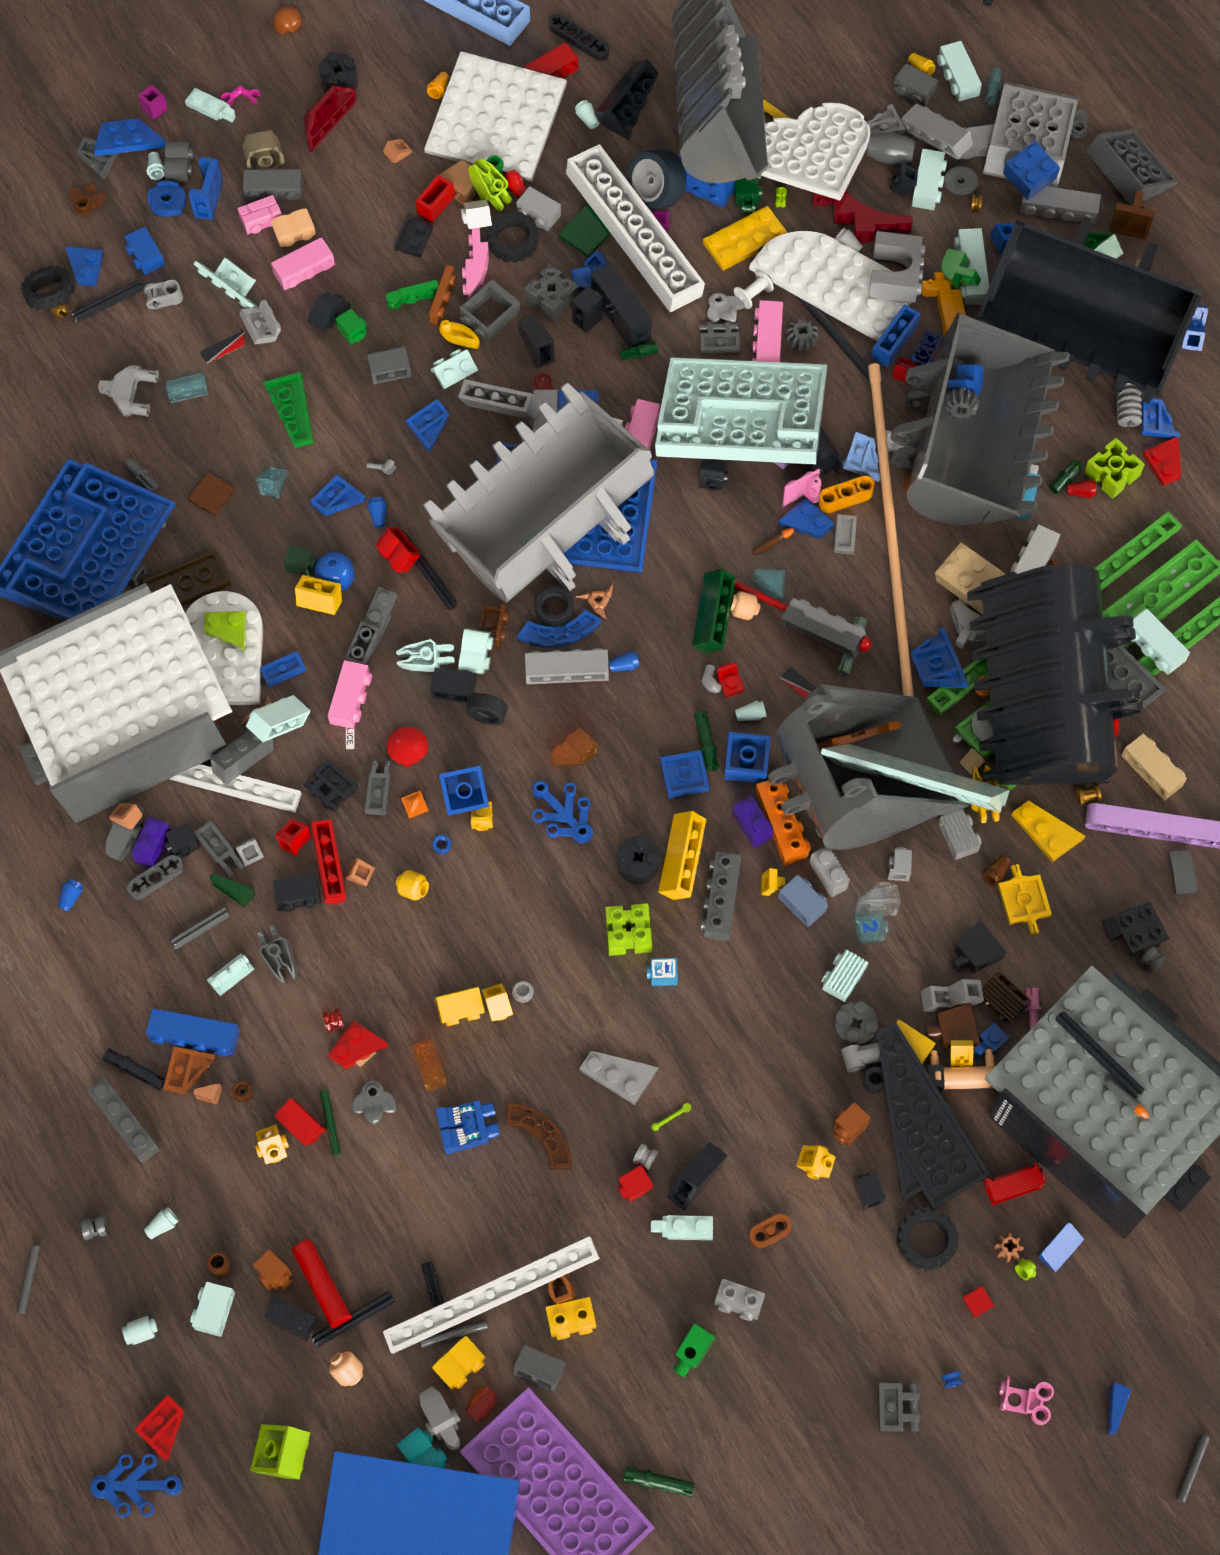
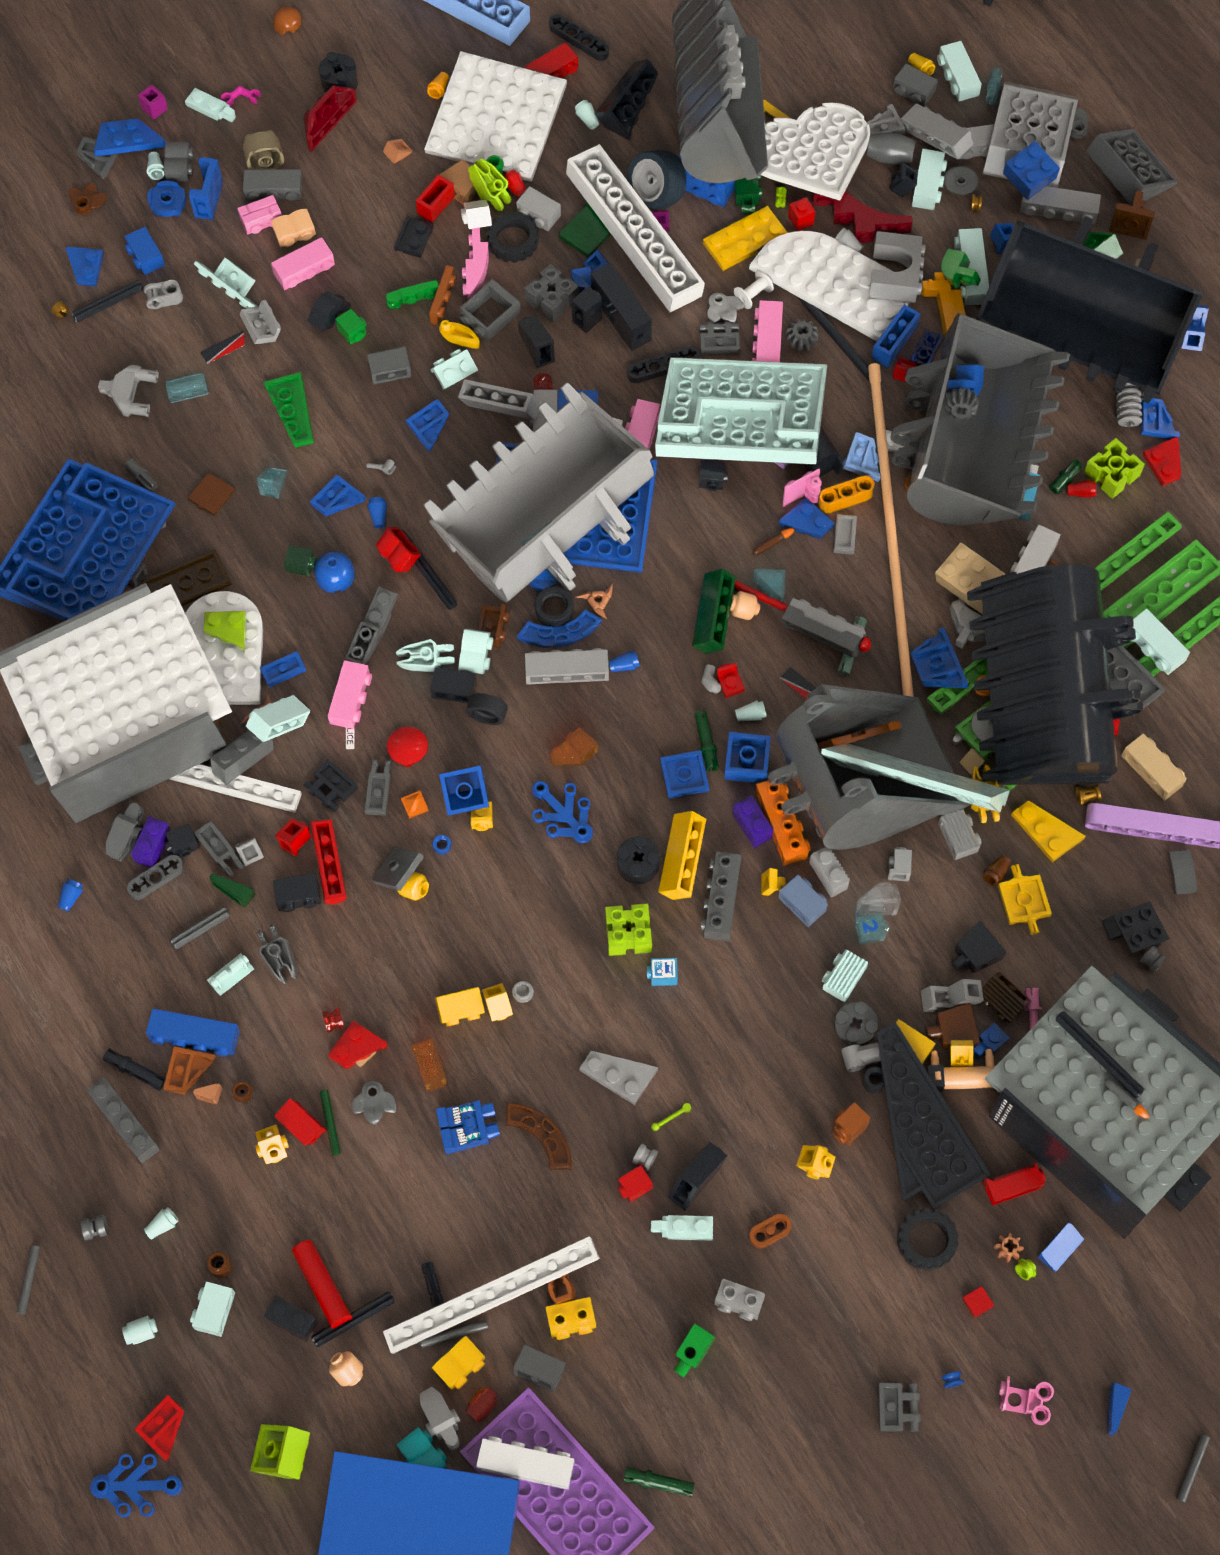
(43, 277): black tyre -> none
(126, 815): nougat slope -> none
(273, 1272): dark orange brick -> none
(318, 594): yellow brick -> none
(359, 872): nougat slope -> none
(397, 868): none -> dark grey plate
(525, 1463): none -> white brick
(543, 581): none -> blue slope
(639, 351): dark green axle -> none
(661, 361): none -> black beam
(801, 214): none -> red brick
(869, 1190): black brick -> none

